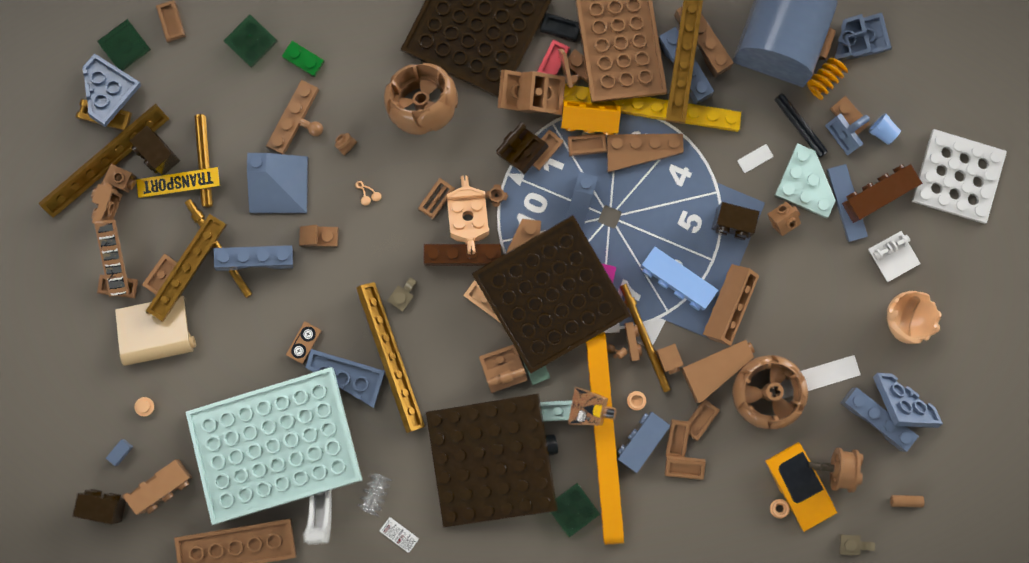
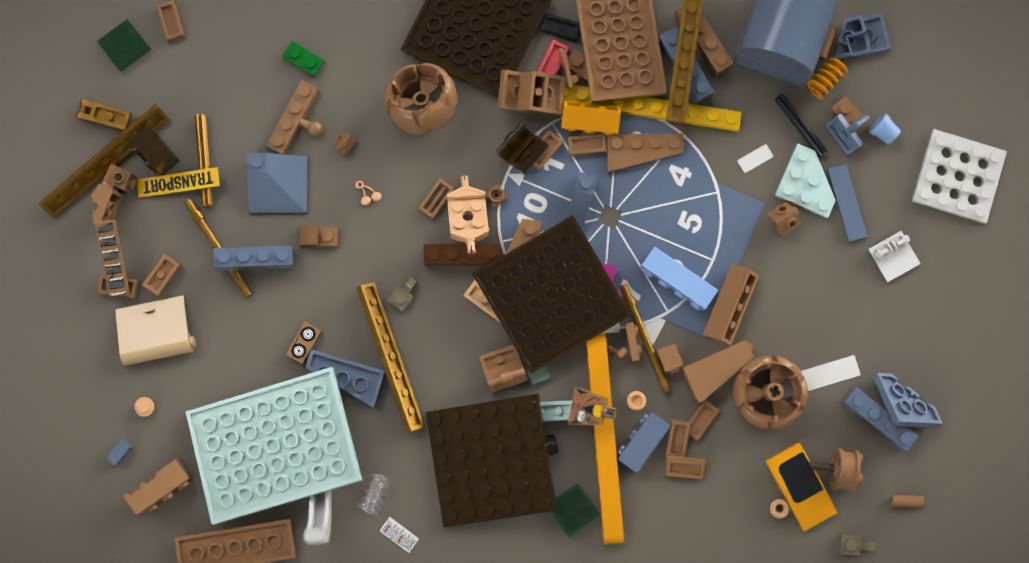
(98, 507): dark brown brick -> none
(106, 89): sand blue plate -> none
(186, 267): pearl gold plate -> none
(250, 40): clear green plate -> none
(735, 221): dark brown brick -> none
(881, 193): reddish brown brick -> none
(913, 317): light nougat piece -> none

